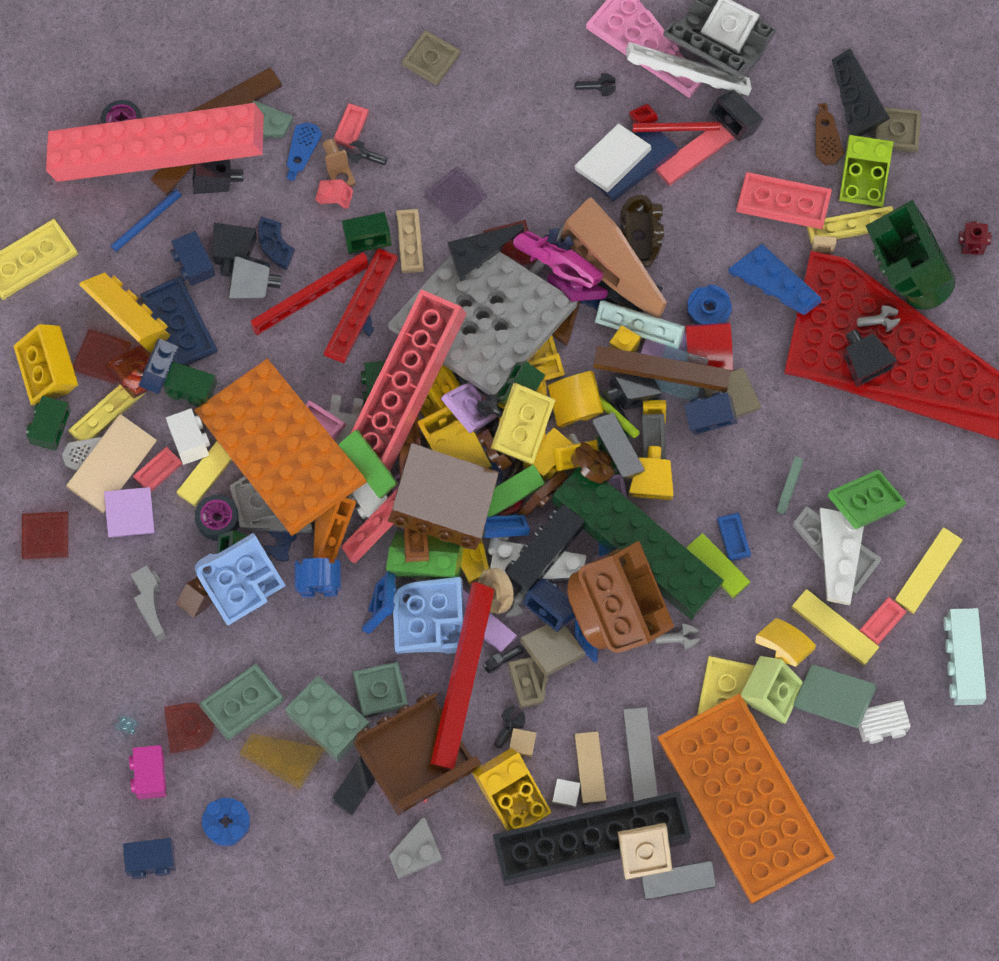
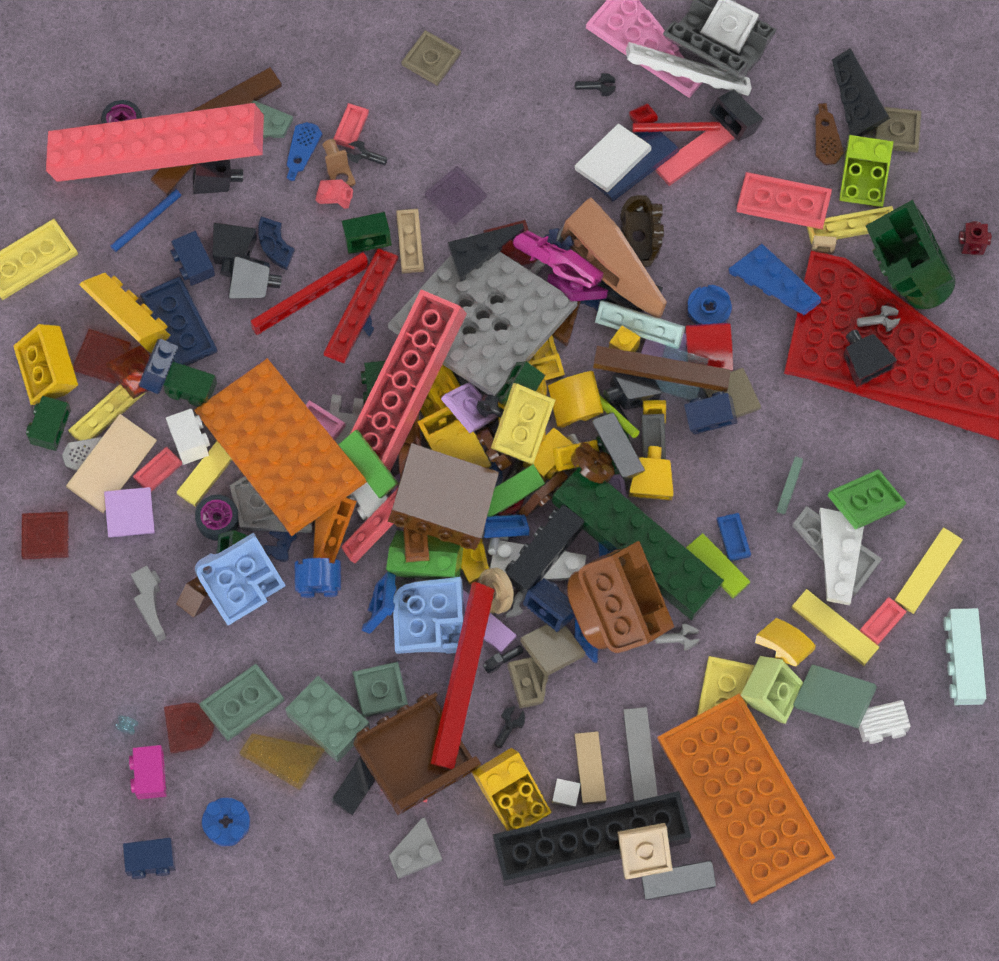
(523, 742): tan tile -> none

